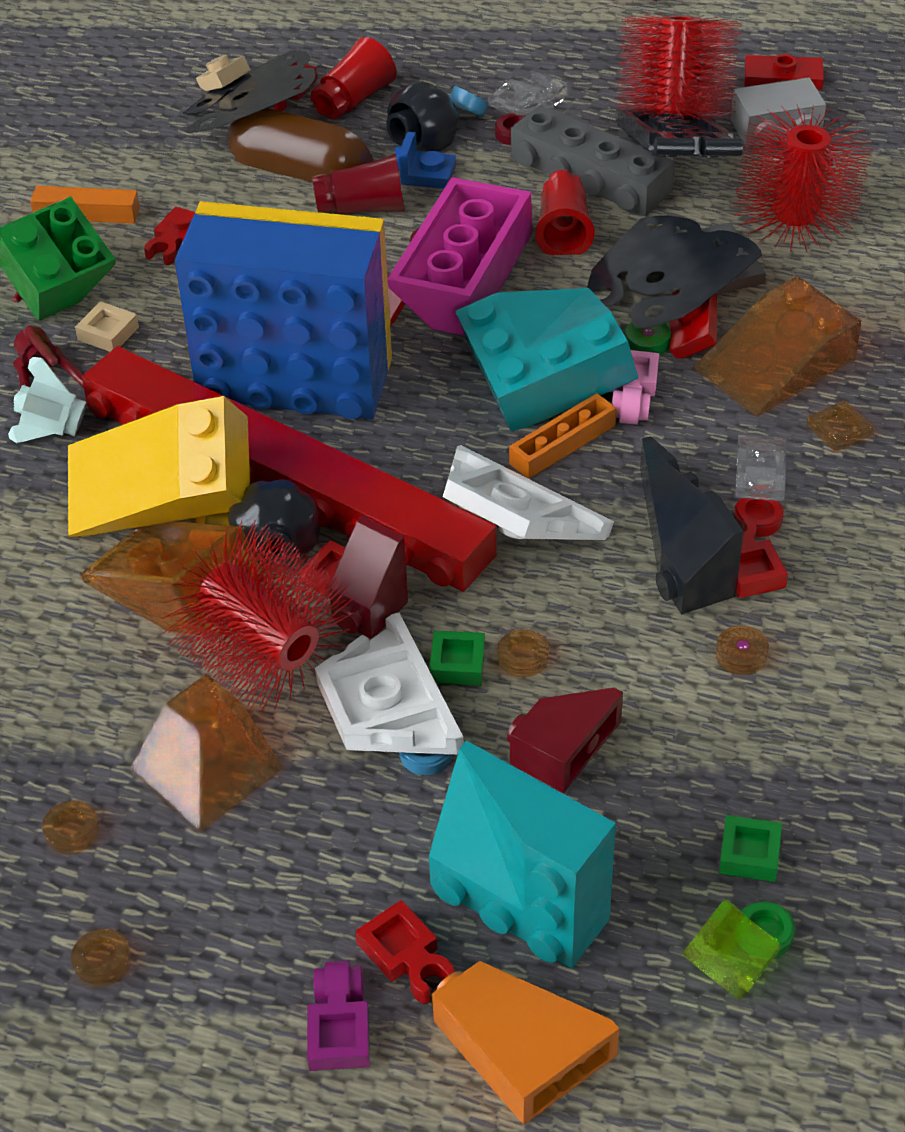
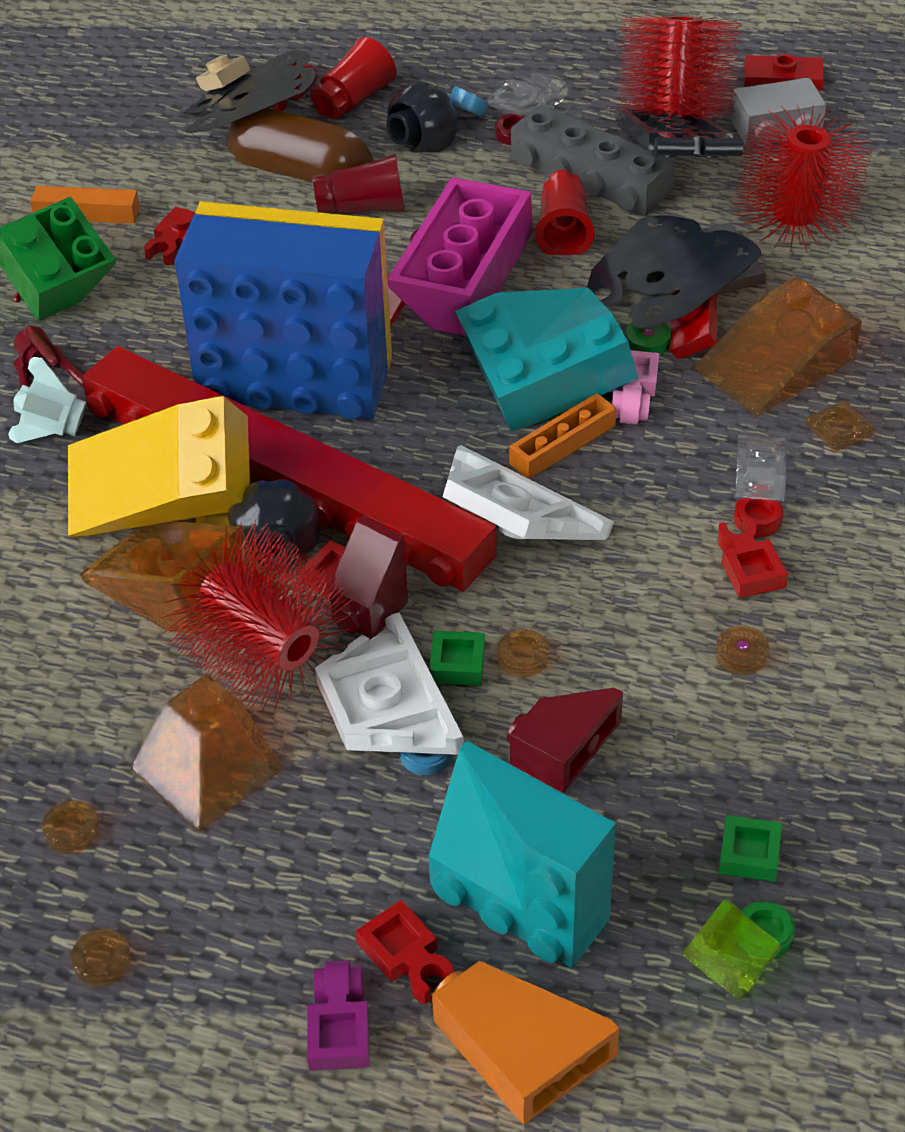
(106, 326): tan plate -> none
(423, 168): blue bracket -> none
(691, 533): black wedge -> none

